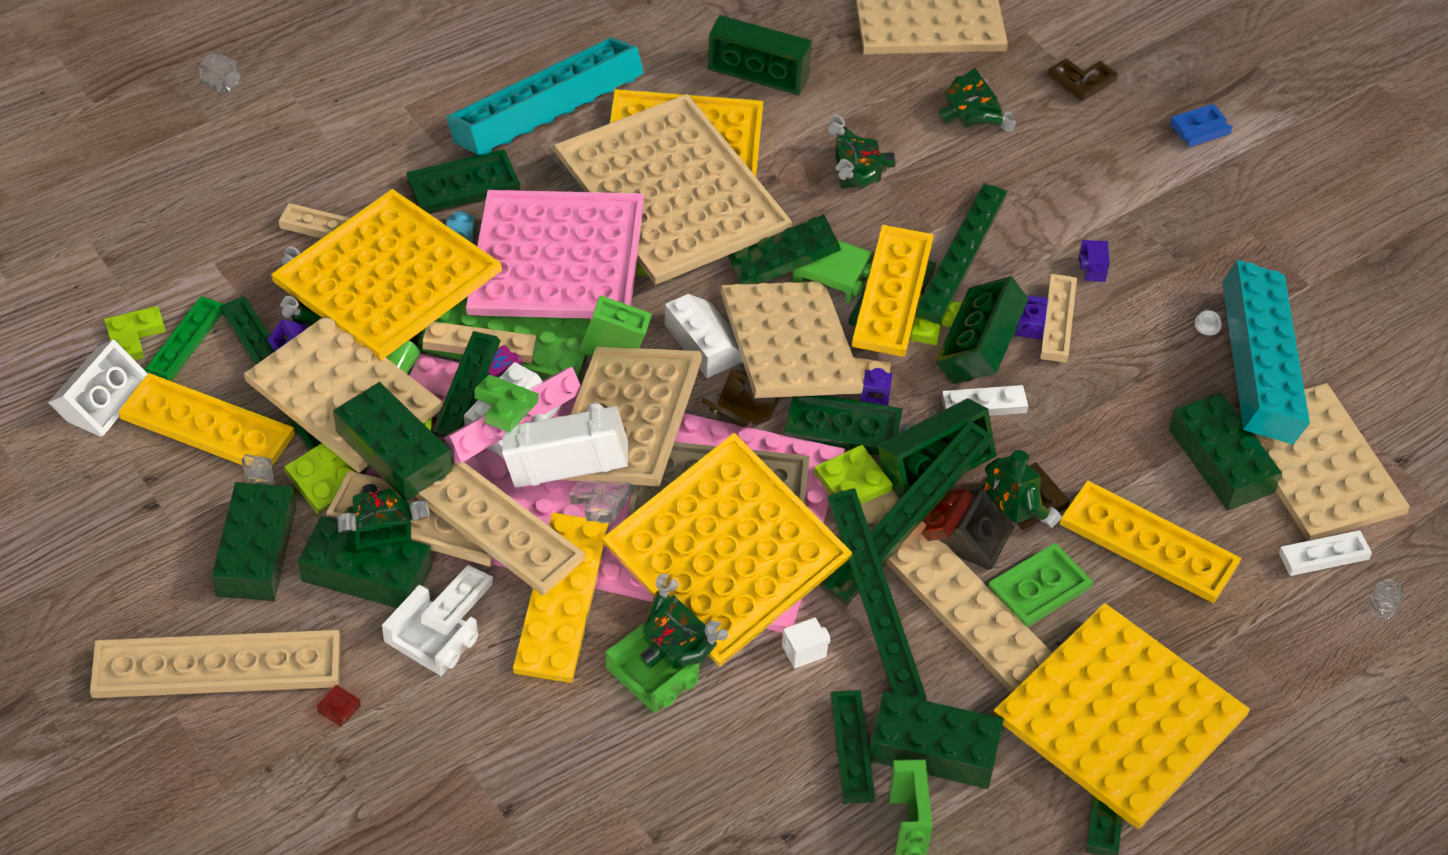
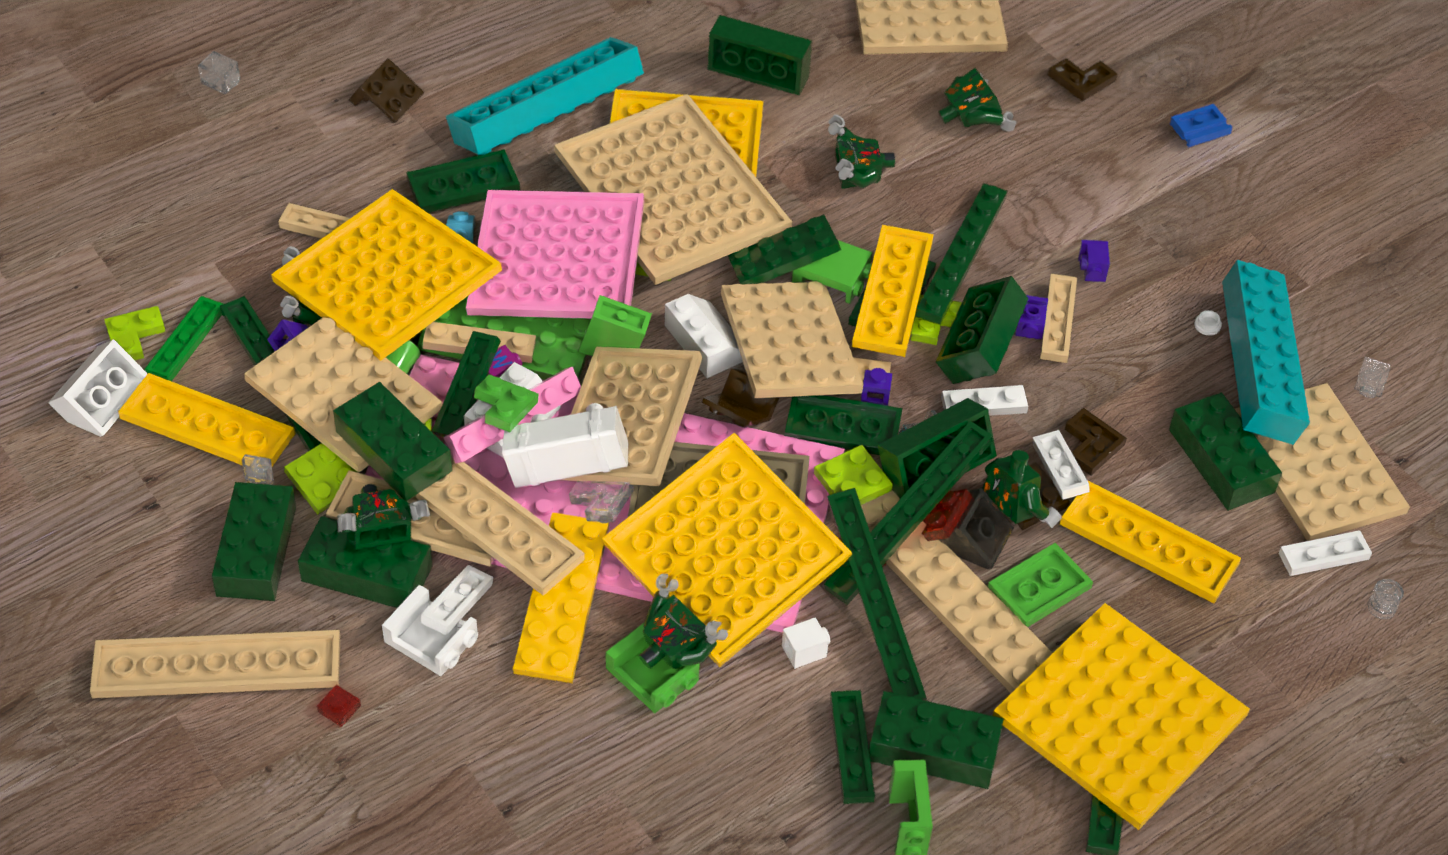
(389, 91): none -> dark brown bracket
(1061, 464): none -> white plate
(1098, 440): none -> dark brown plate
(1372, 377): none -> clear bracket

